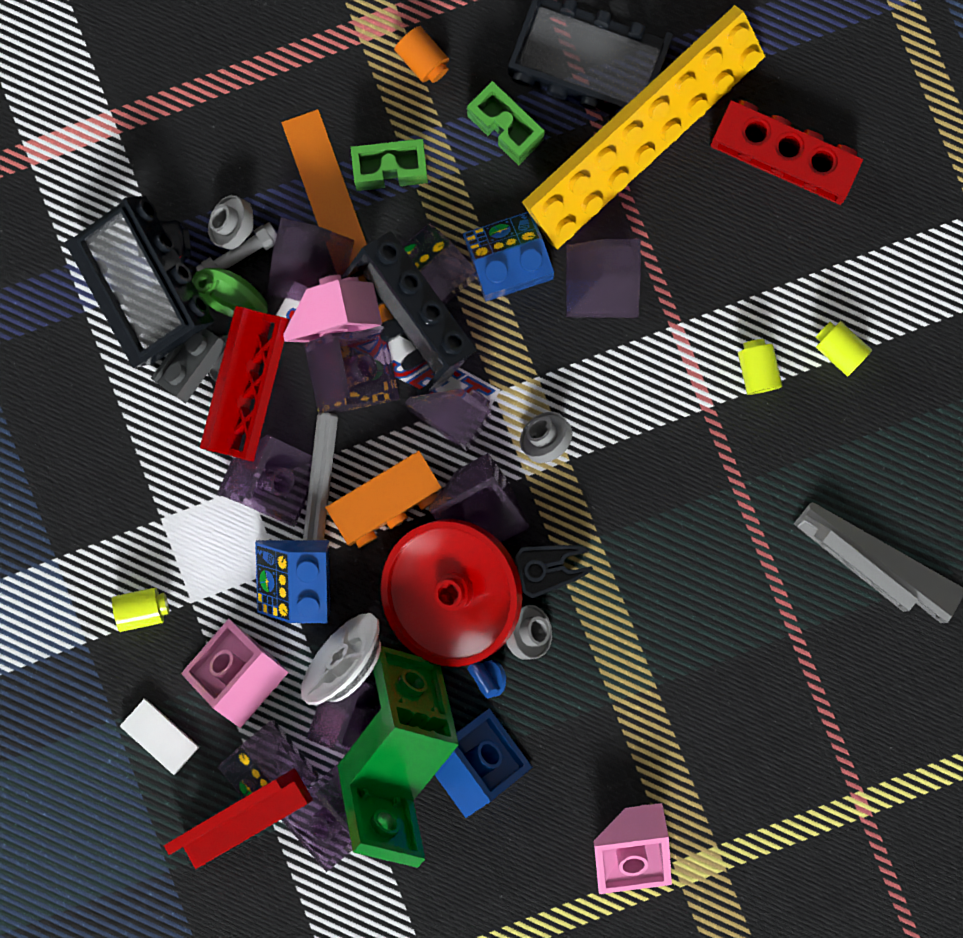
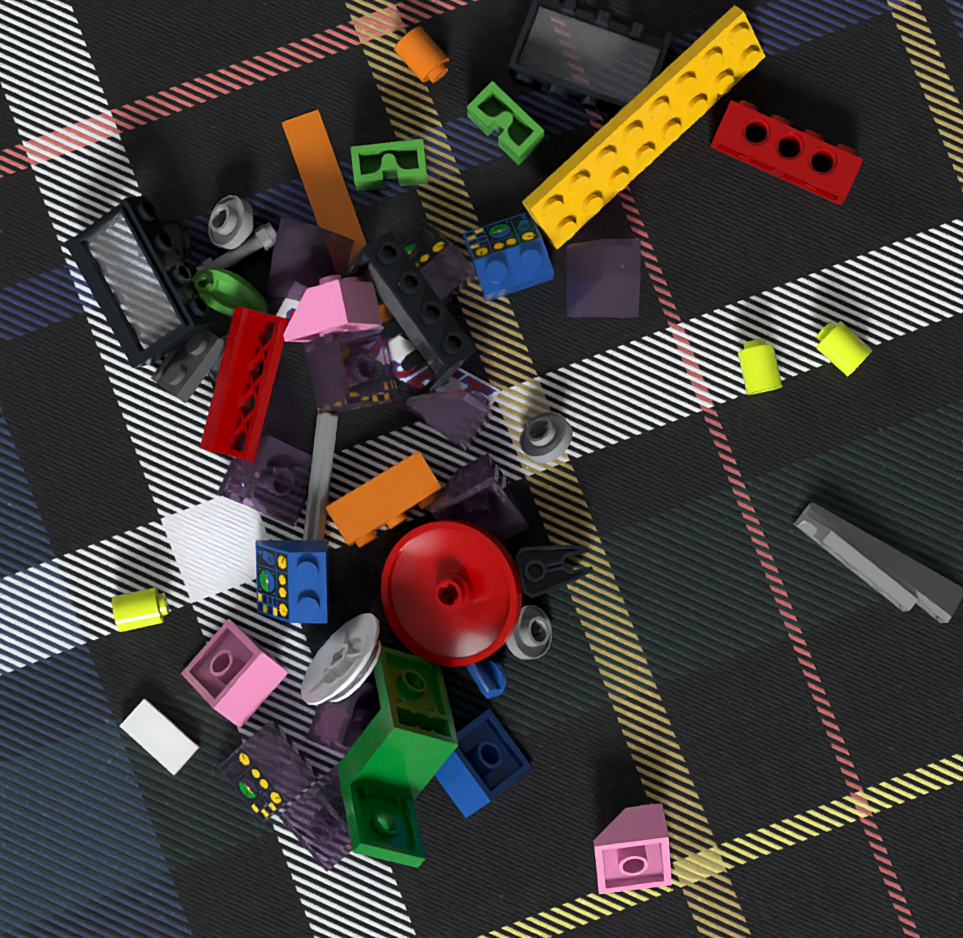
(243, 819): red fence -> none

